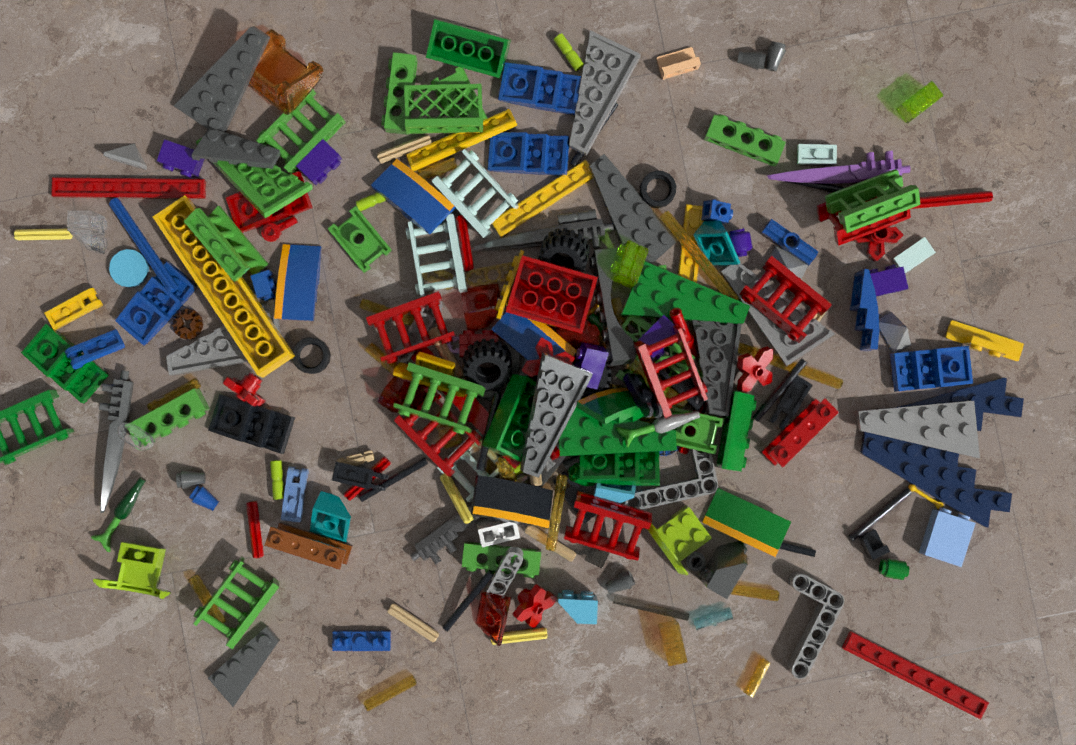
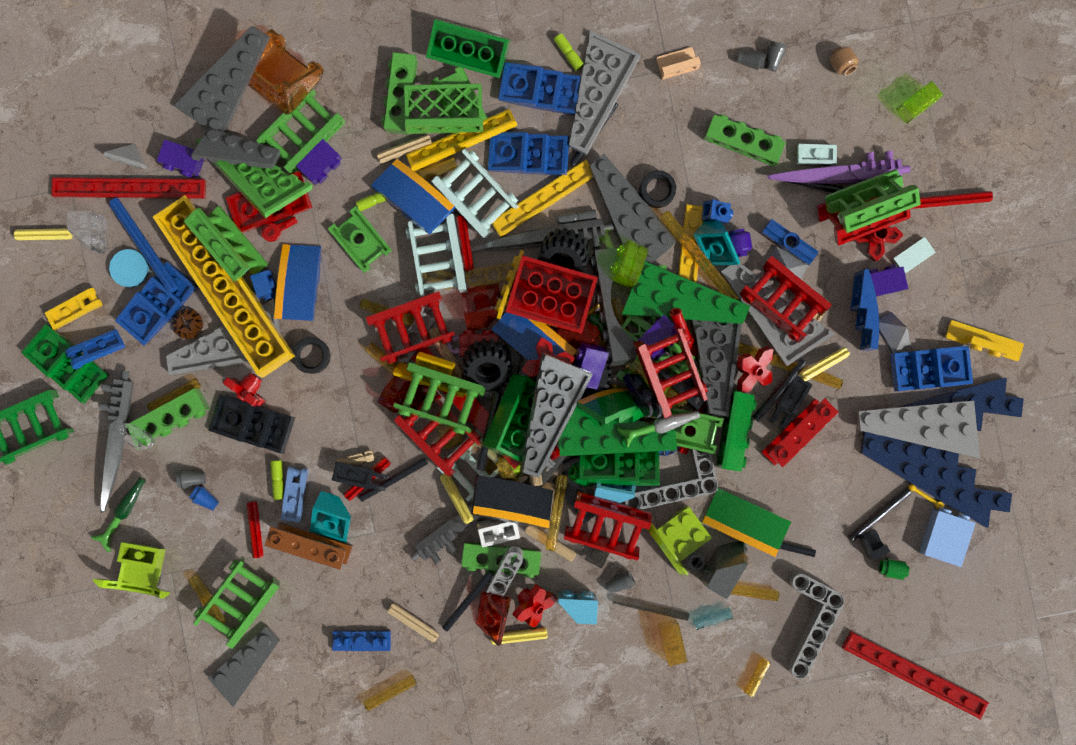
(824, 364): none -> light yellow axle
(844, 60): none -> medium nougat head

